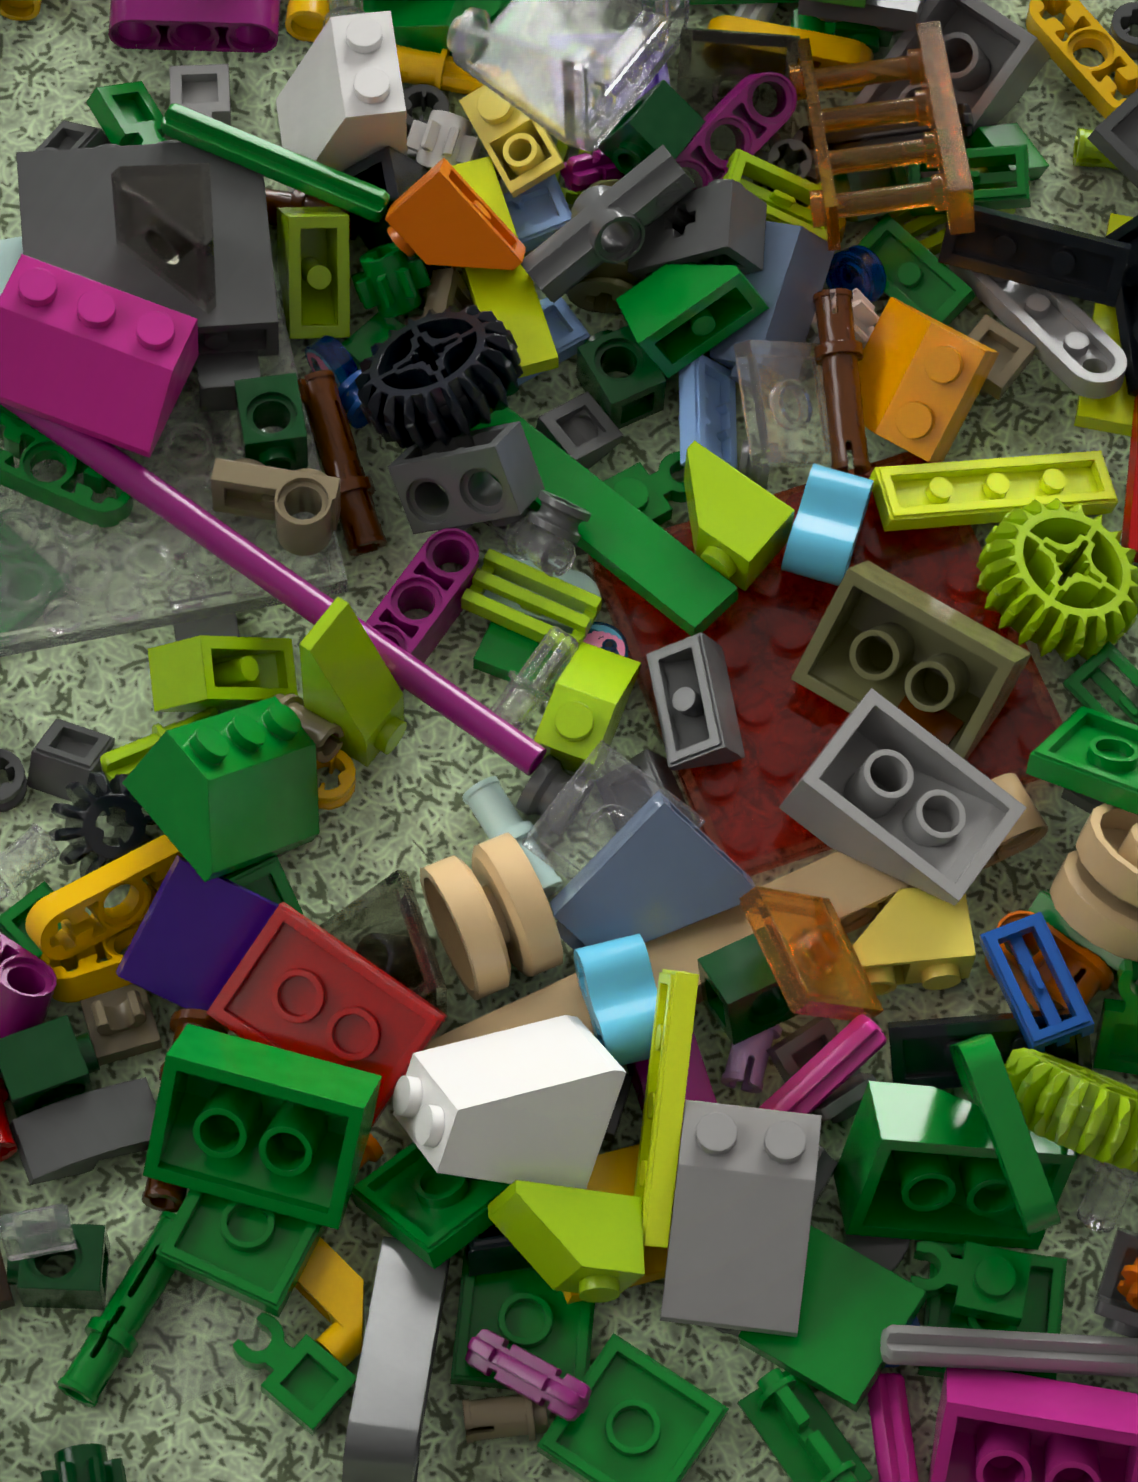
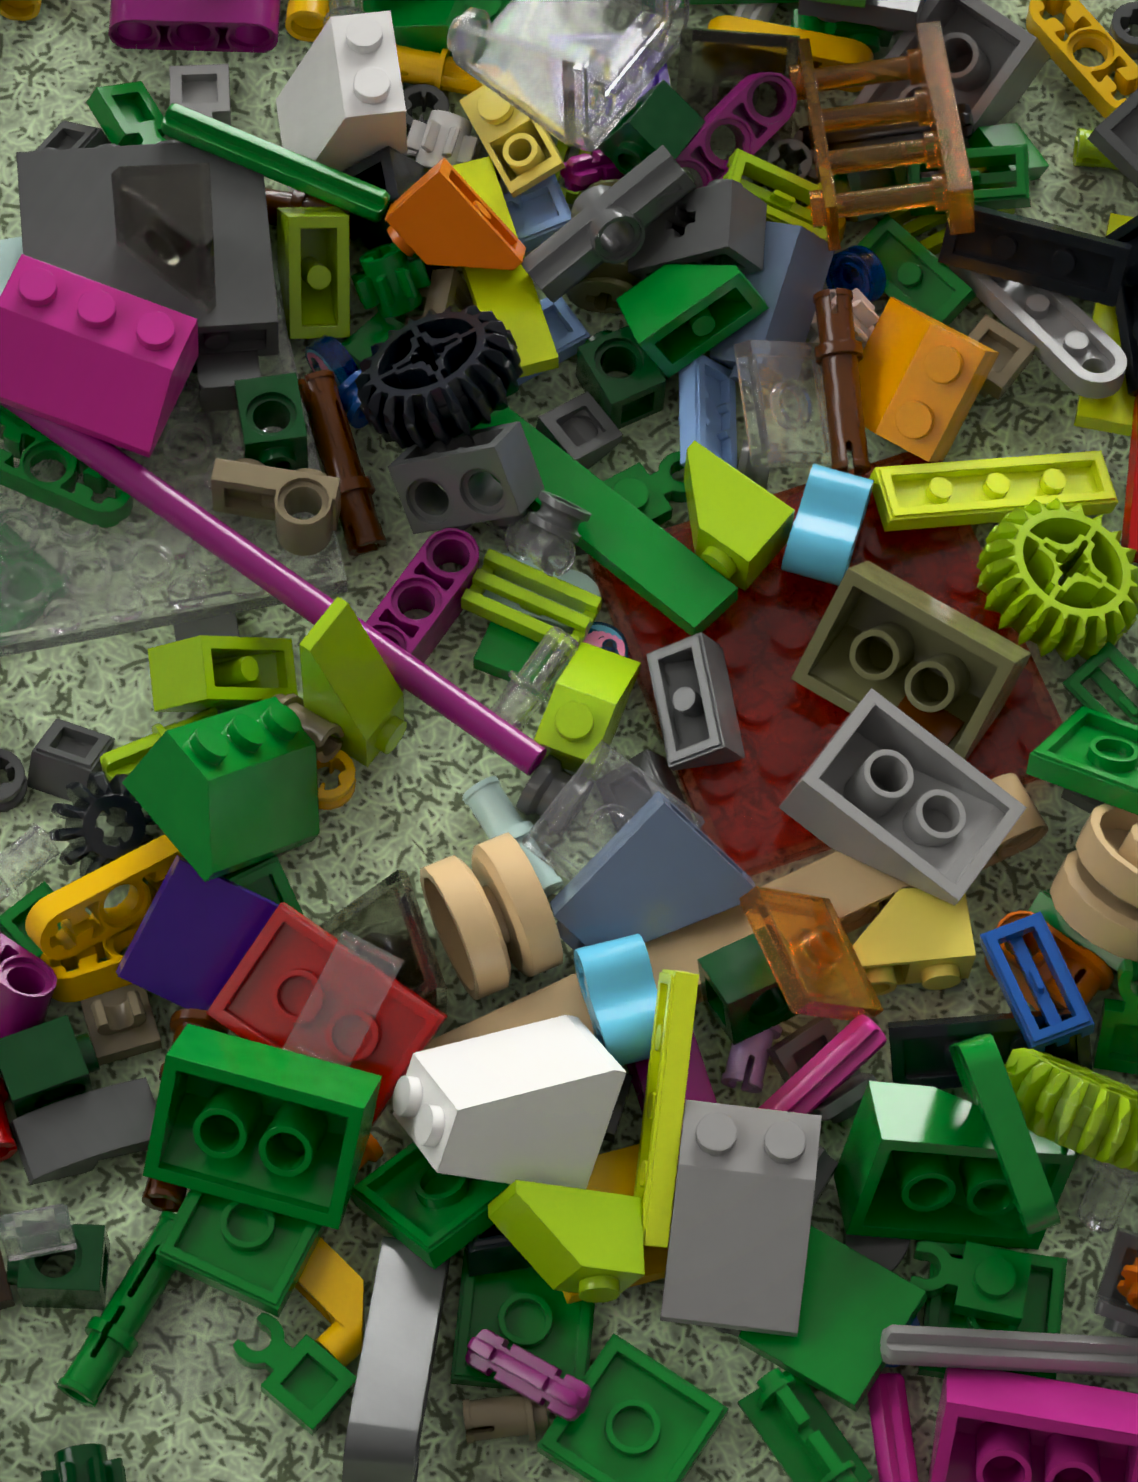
(344, 1001): none -> clear tile

